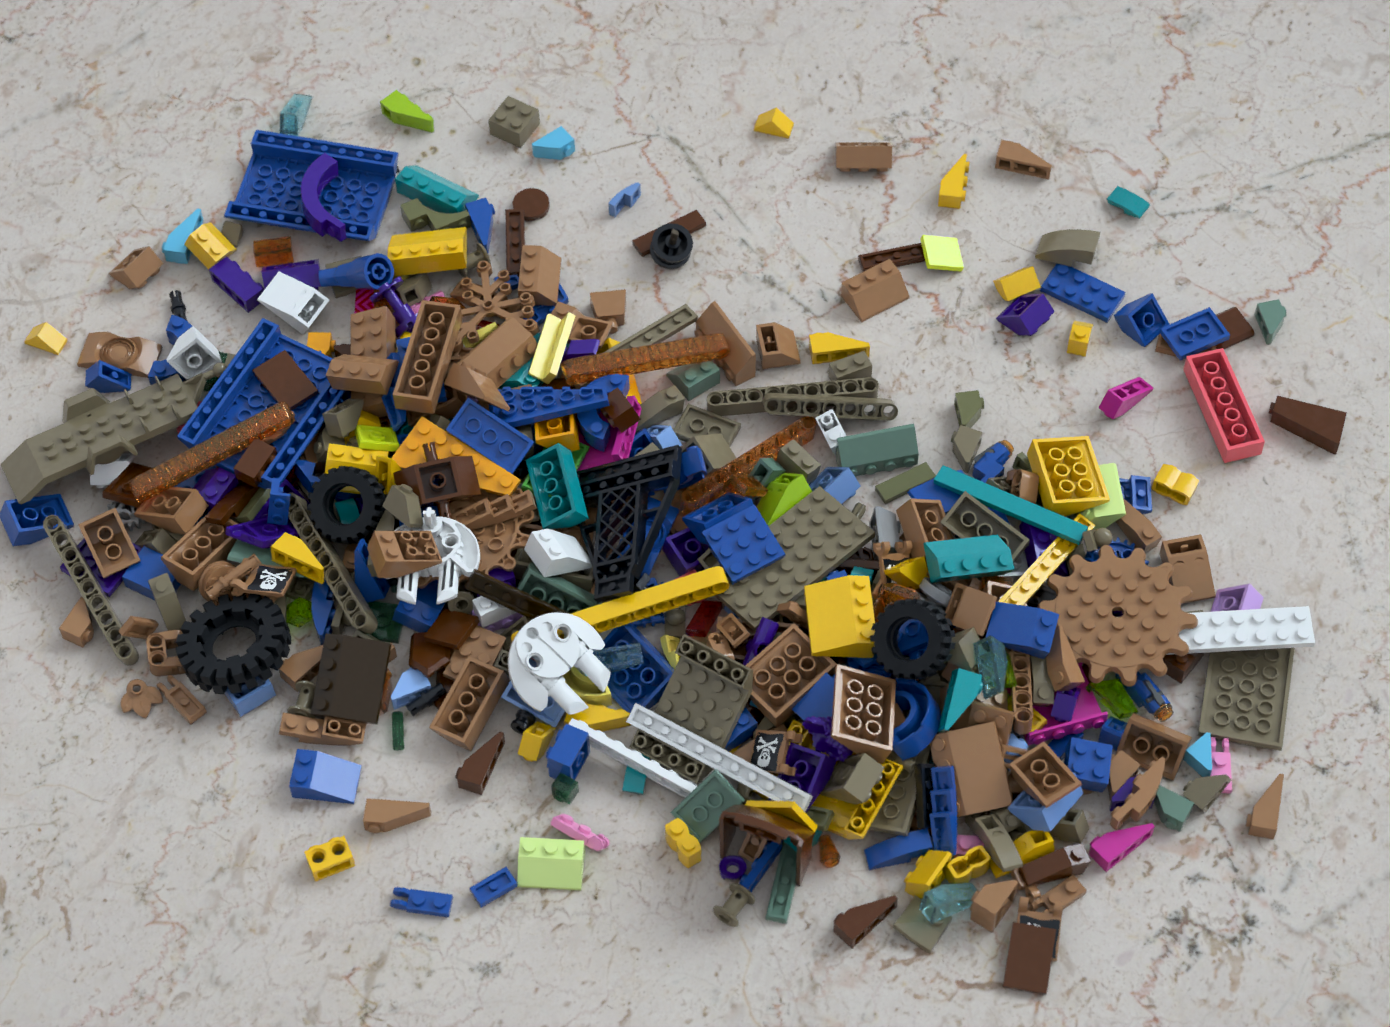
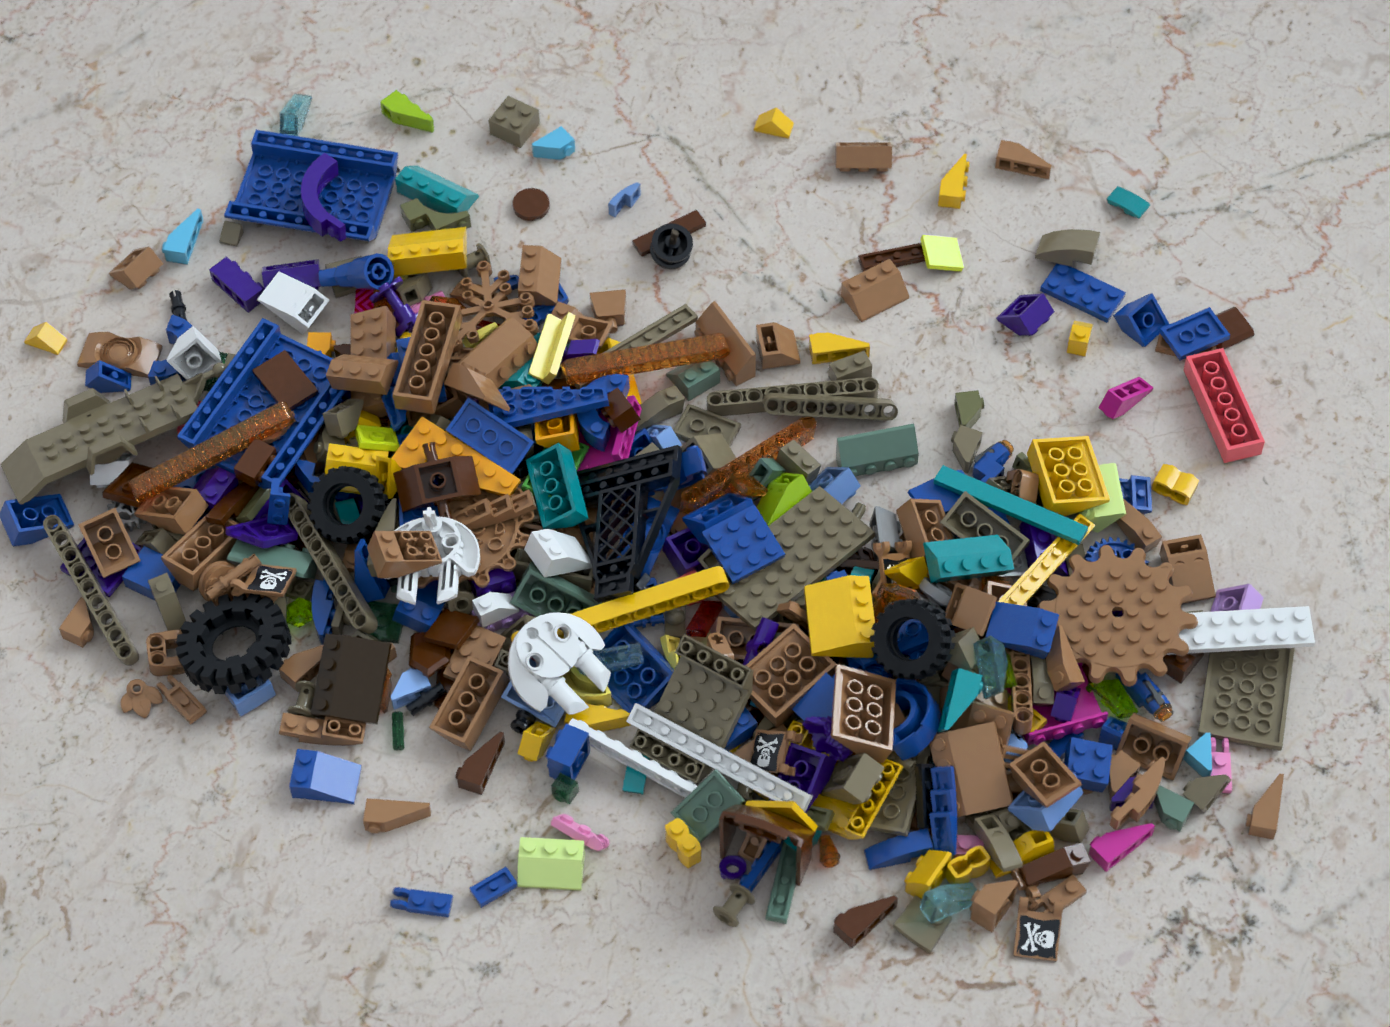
(138, 627): medium nougat tile -> none
(209, 245): yellow slope -> none
(273, 251): clear orange bracket -> none
(294, 553): yellow slope -> none
(332, 863): yellow brick -> none
(404, 505): dark tan slope -> none
(481, 219): blue slope -> none
(509, 596): dark brown tile -> none
(514, 239): reddish brown tile -> none
(733, 631): medium nougat slope -> none
(830, 428): white slope -> none
(904, 482): olive tile -> none
(1017, 283): yellow brick -> none
(1029, 958): reddish brown tile -> none
(1097, 538): dark tan tile -> none
(1270, 318): sand green slope -> none
(1309, 421): reddish brown slope -> none

